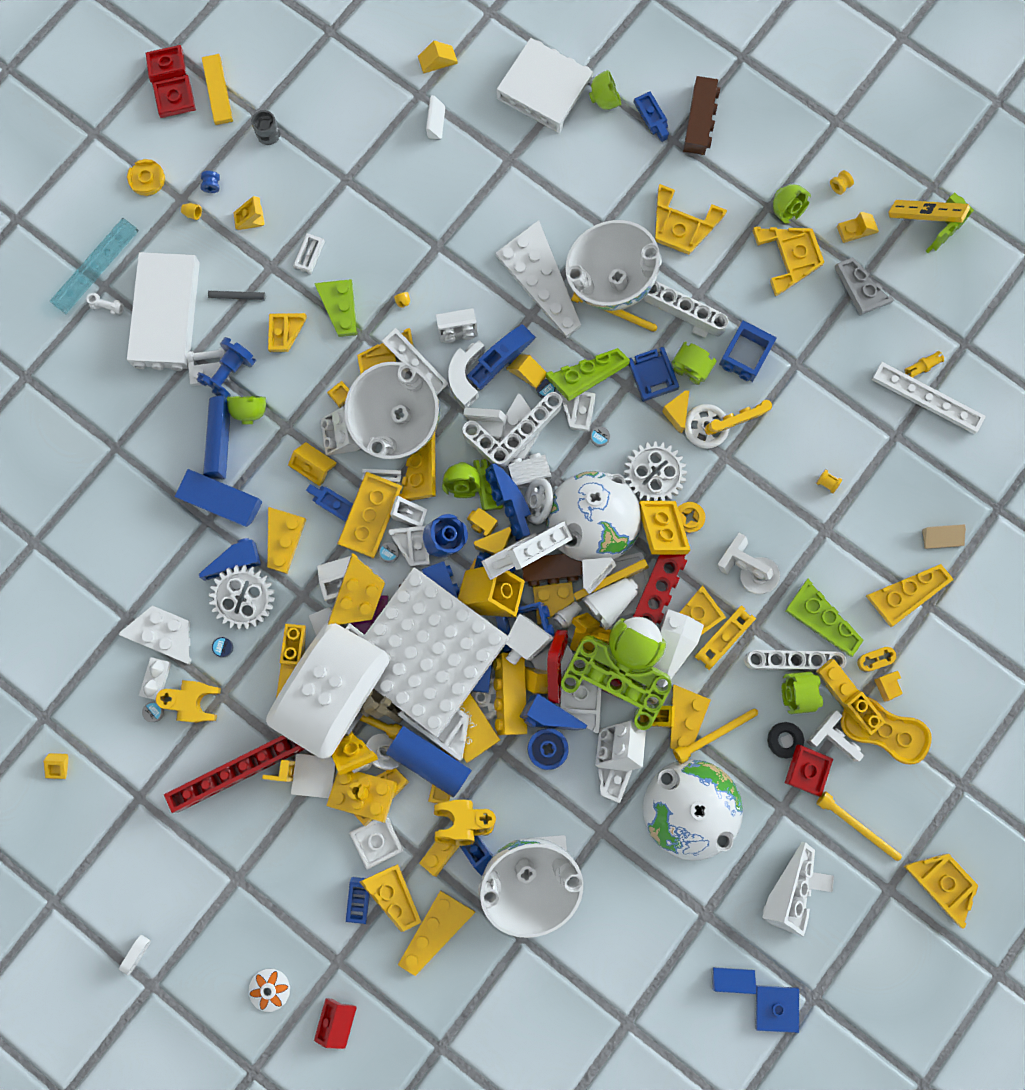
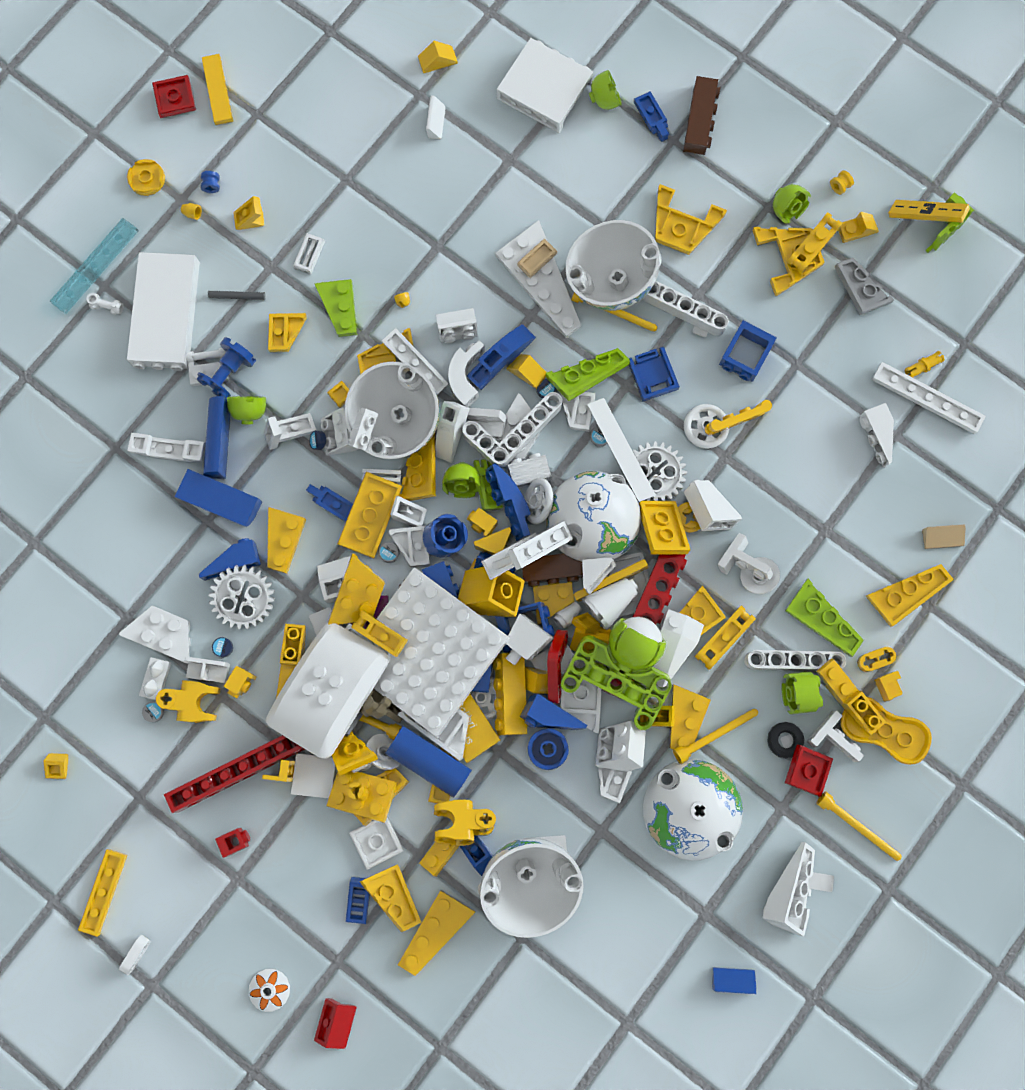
(102, 892): none -> yellow tile
(165, 63): red plate -> none
(166, 448): none -> white slope
(207, 670): none -> white panel
(226, 843): none -> red brick
(239, 682): none -> yellow brick
(265, 127): dark grey wheel -> none
(287, 429): none -> white bracket
(311, 463): yellow panel -> none
(317, 440): none -> dark blue tile
(366, 420): none -> white hinge
(380, 634): none -> yellow plate
(449, 429): none -> white slope
(537, 258): none -> tan tile
(621, 449): none -> white sticker
(677, 410): yellow slope -> none
(693, 362): lime brick -> none
(710, 507): none -> white slope
(777, 1009): blue plate -> none
(814, 243): none -> yellow plate
(829, 481): yellow bush -> none
(879, 427): none -> white slope
(946, 885): yellow wing -> none

